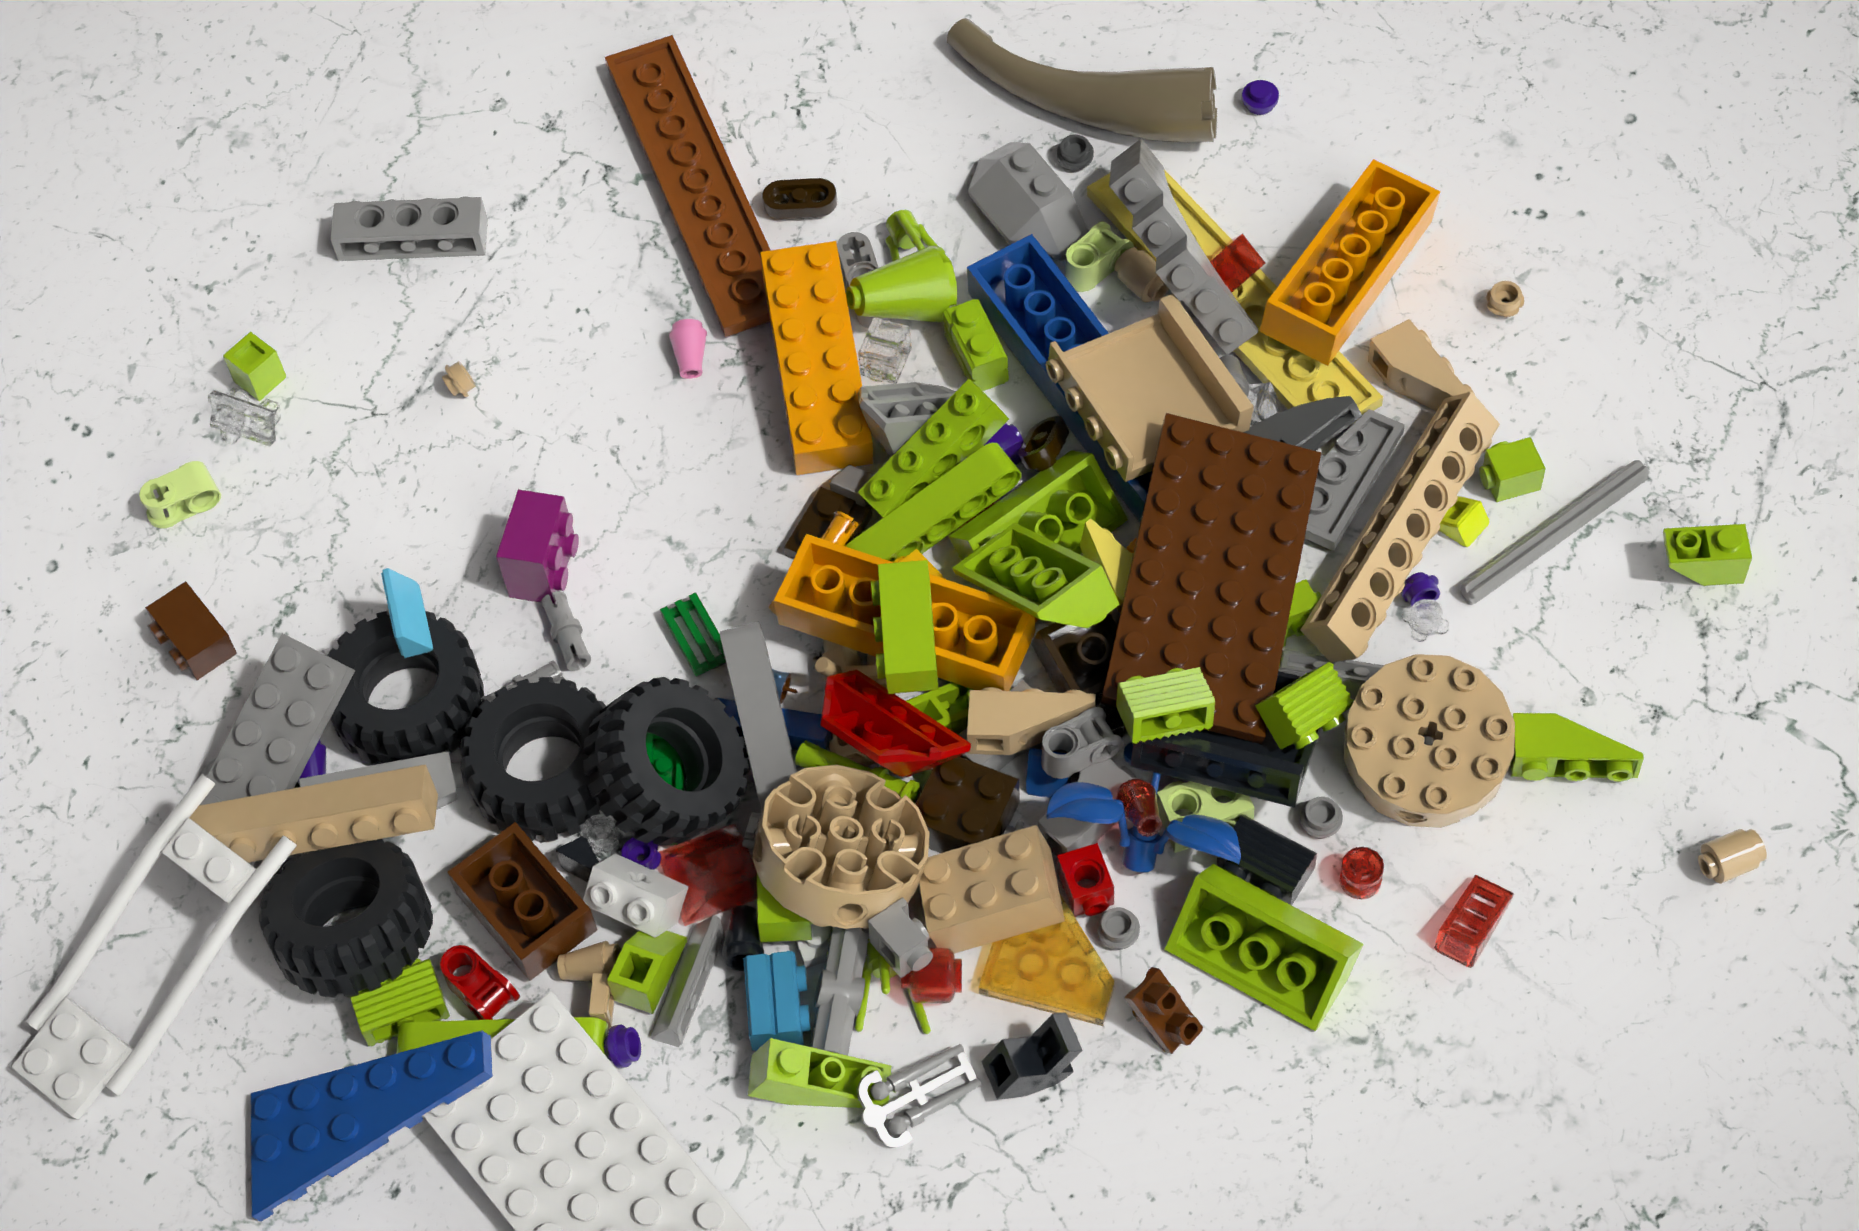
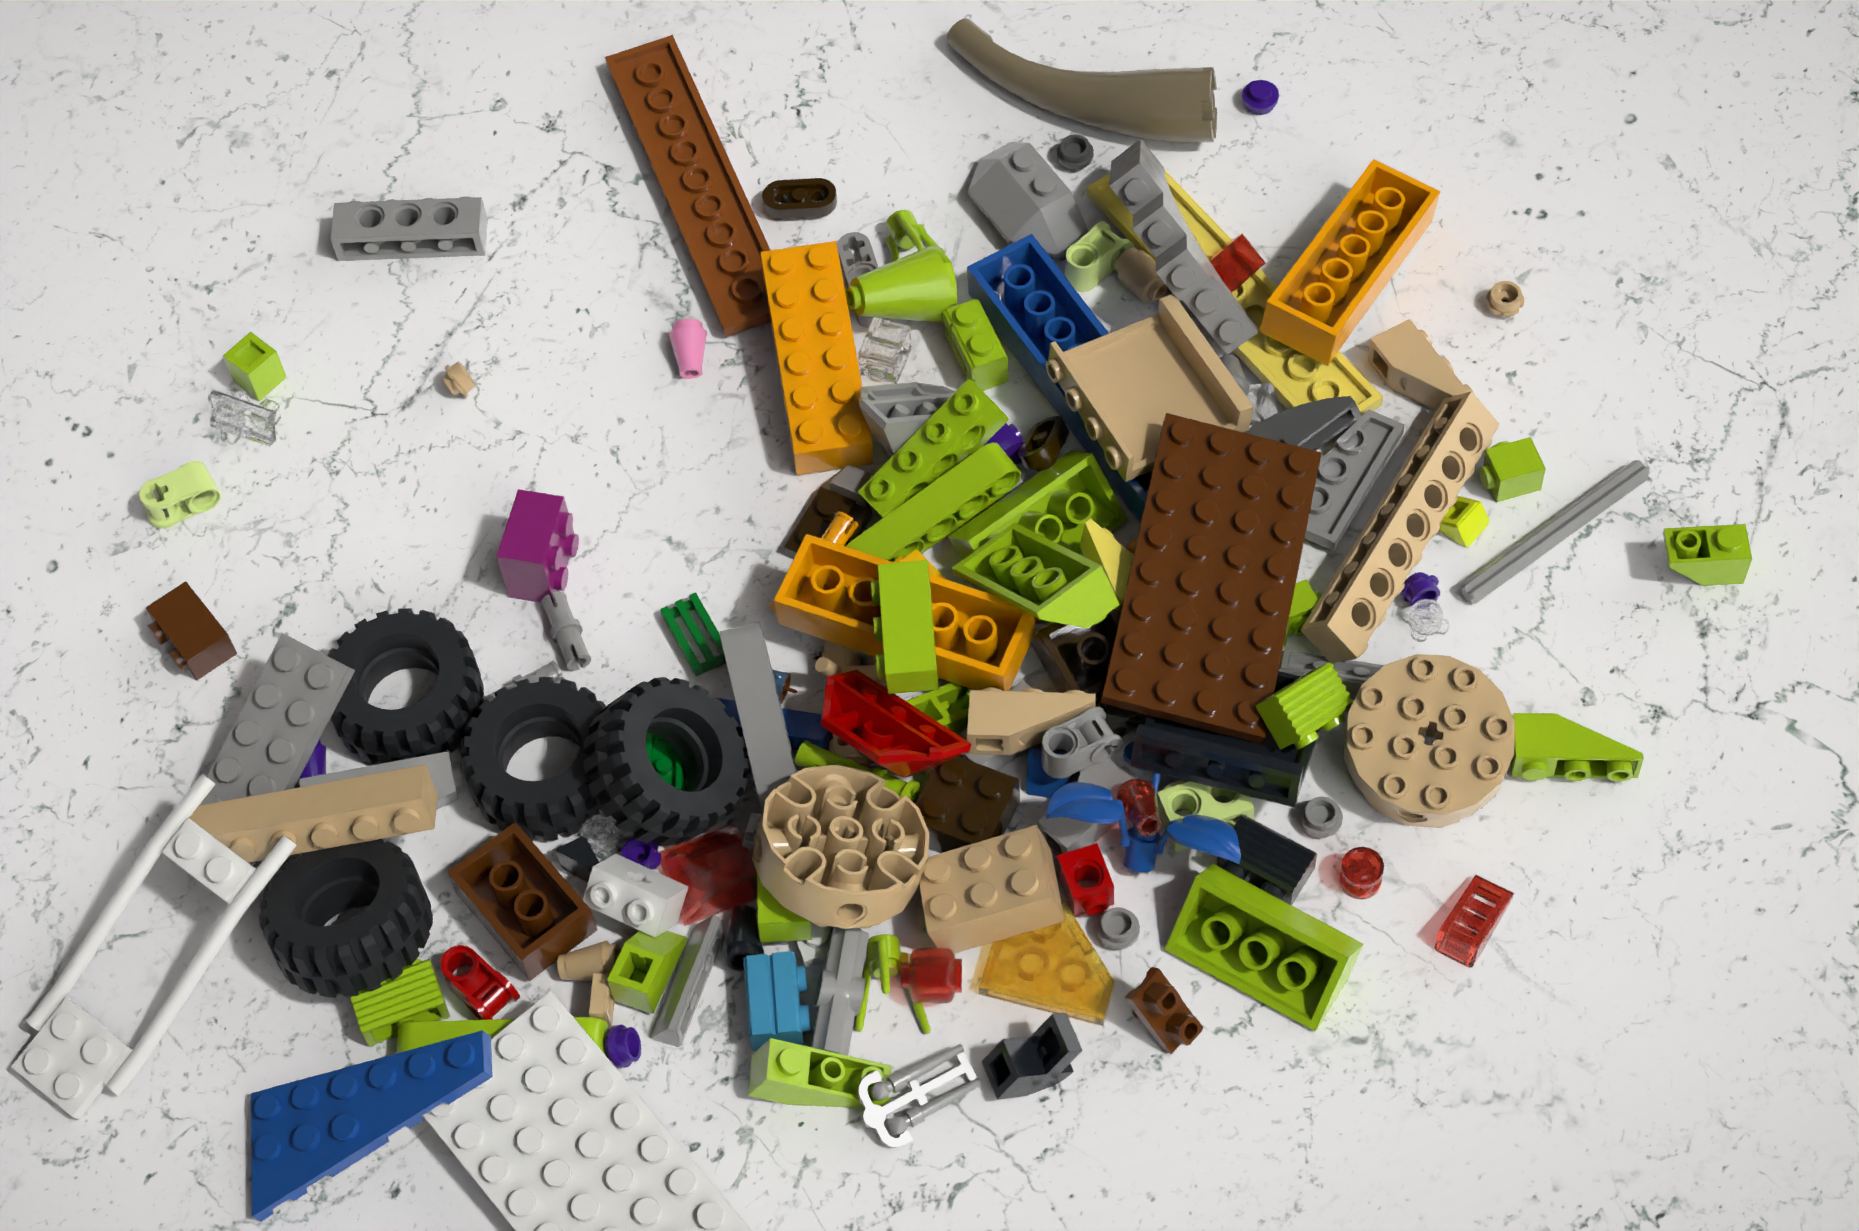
(407, 613): medium azure slope -> none
(900, 939): light grey brick -> none
(1165, 704): lime brick -> none
(1732, 855): tan brick -> none

